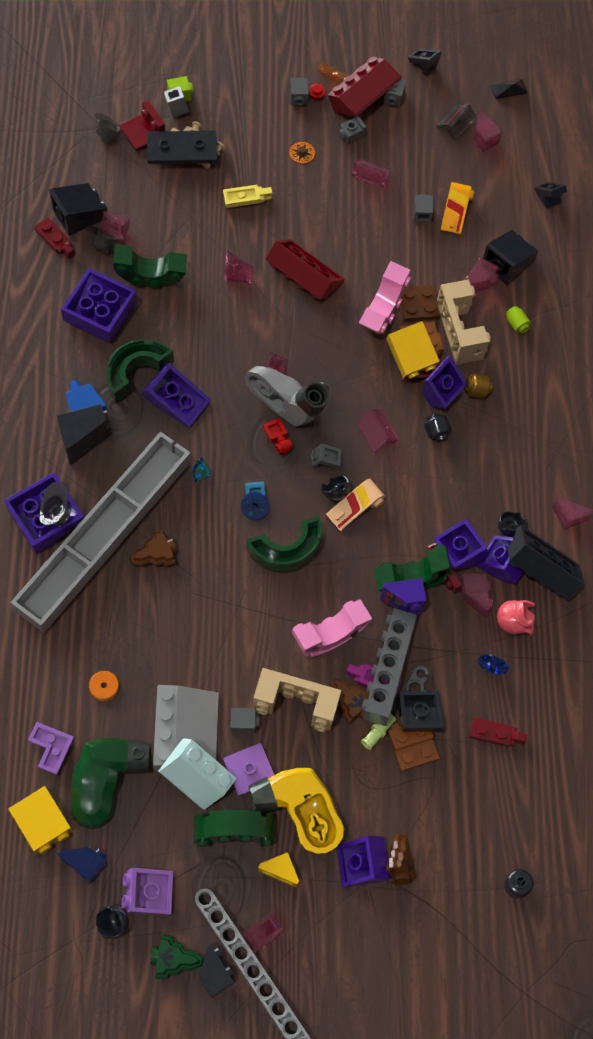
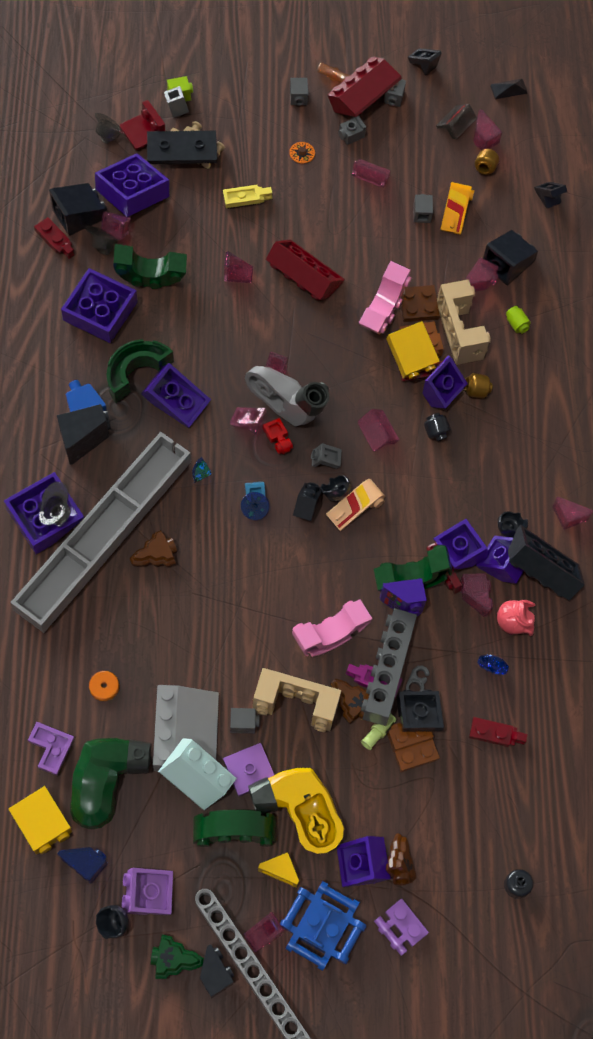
(132, 184): none -> dark purple slope
(248, 417): none -> clear pink slope
(287, 557): dark green brick -> none
(307, 501): none -> black slope
(317, 91): red plate -> none
(322, 925): none -> blue brick
(405, 922): none -> medium lavender plate
(486, 161): none -> pearl gold head

